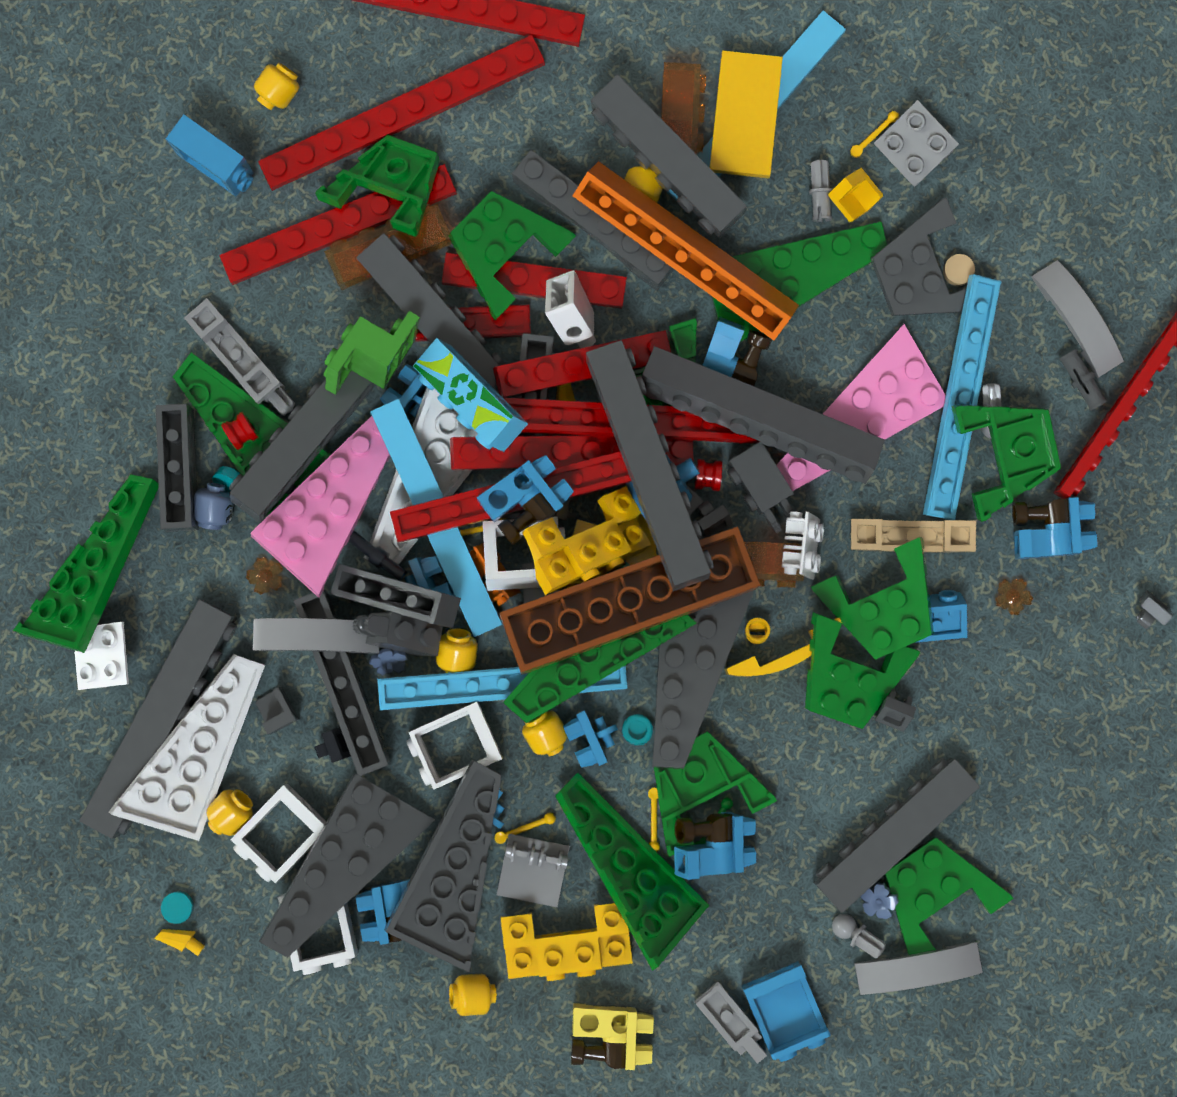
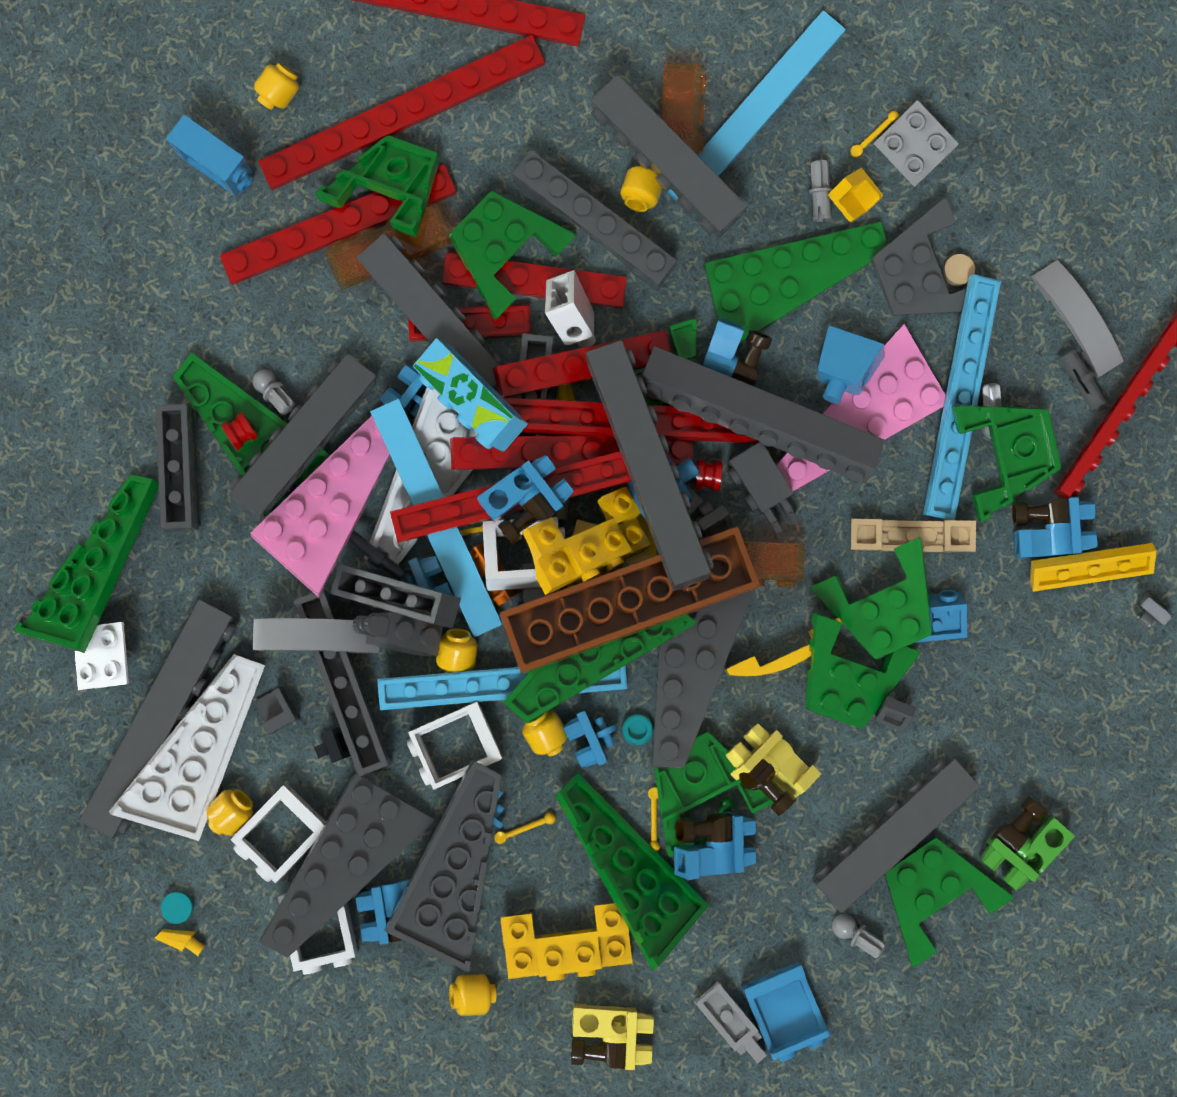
(212, 506): sand blue head -> none
(225, 476): teal tile -> none
(232, 351): light grey slope -> none
(265, 576): clear orange plant -> none
(370, 352): bright green bracket -> none
(388, 661): sand blue plant -> none
(533, 870): light grey hinge -> none
(685, 250): orange brick -> none
(745, 114): yellow tile -> none
(757, 625): yellow hinge -> none
(769, 762): none -> light yellow hips
(813, 532): white hinge -> none
(847, 363): none -> dark azure torso
(879, 900): sand blue plant -> none
(918, 969): light grey slope -> none
(1013, 596): clear orange plant -> none
(1026, 854): none -> bright green hips
(1092, 567): none -> yellow plate

